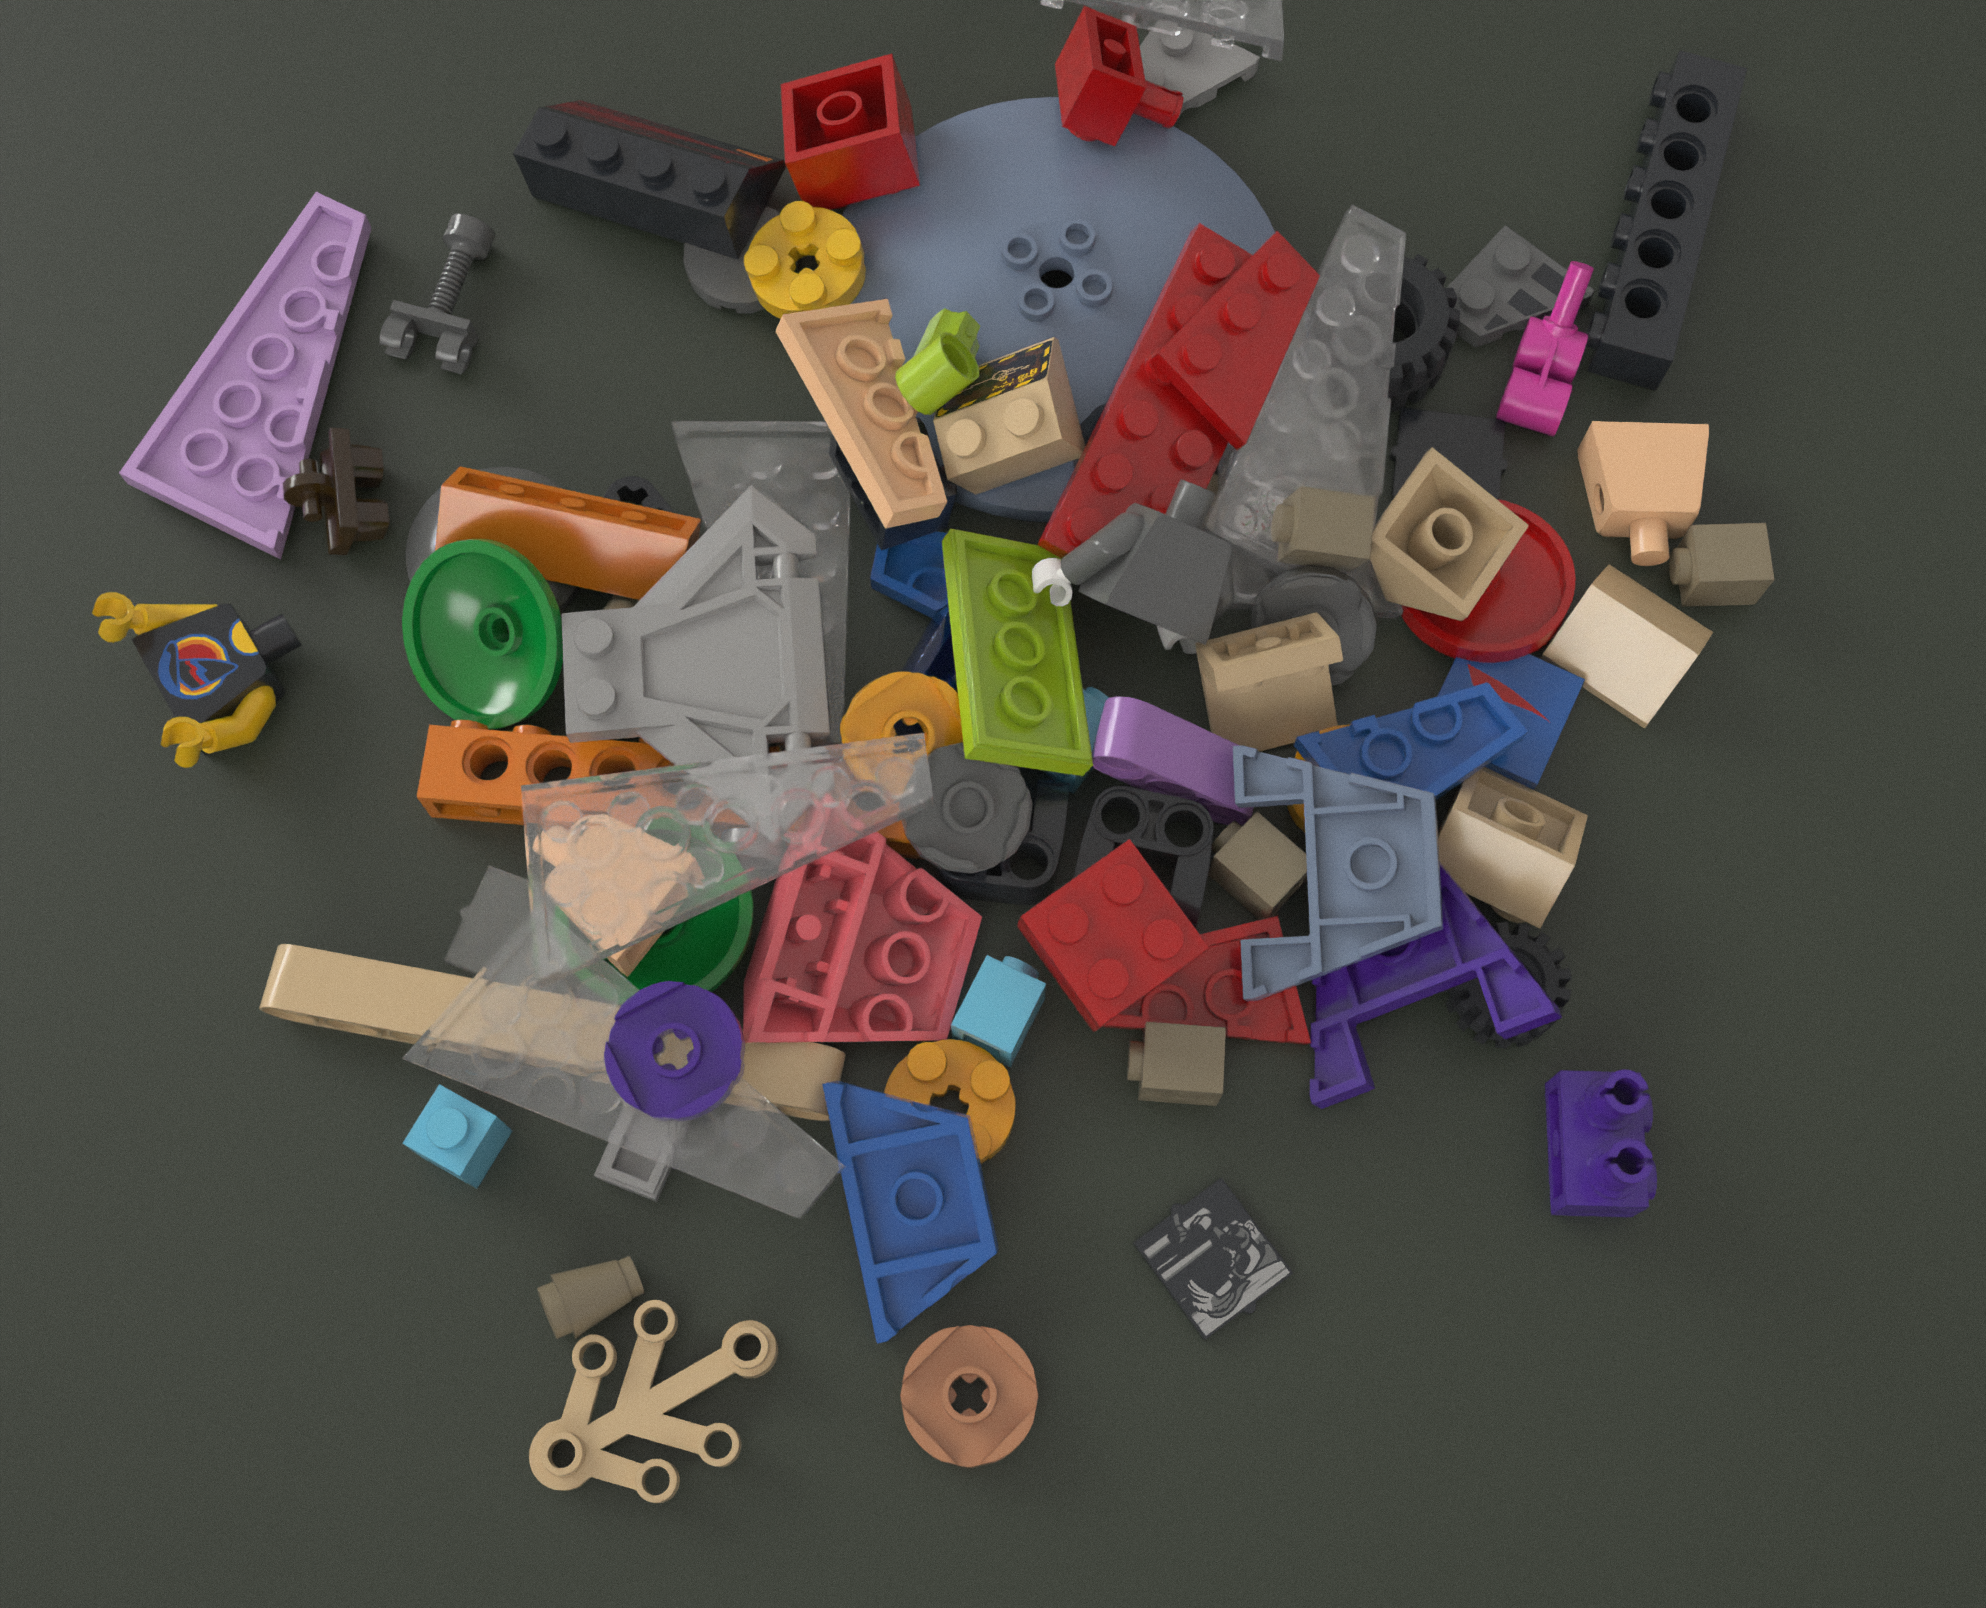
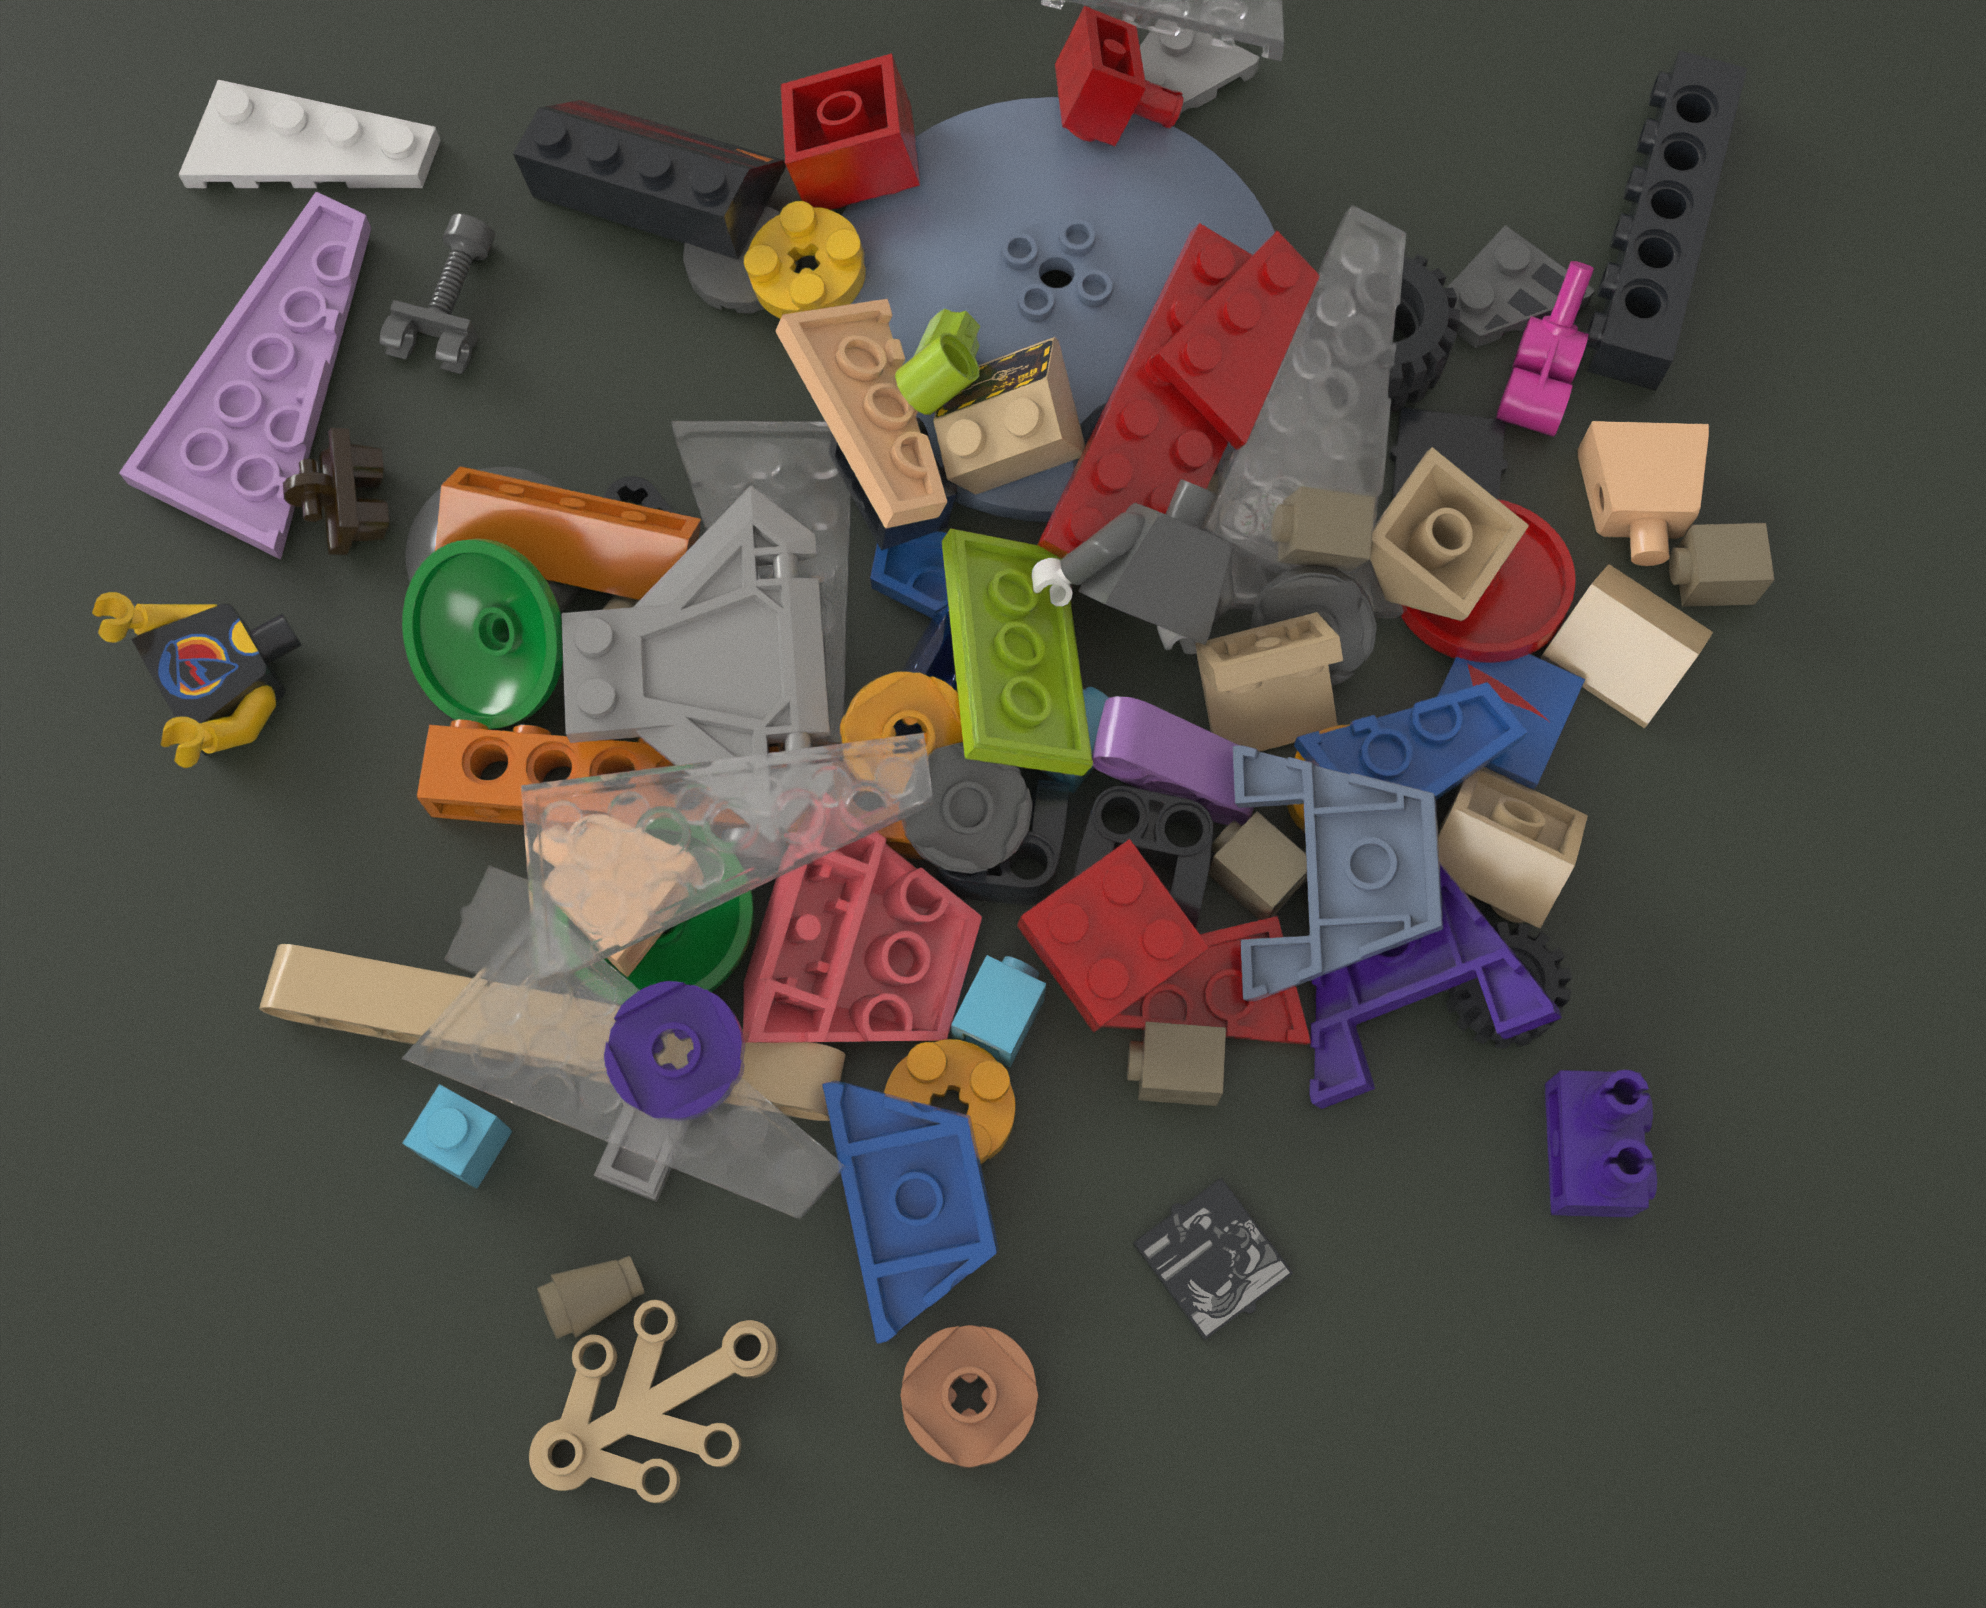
(280, 137): none -> white wing

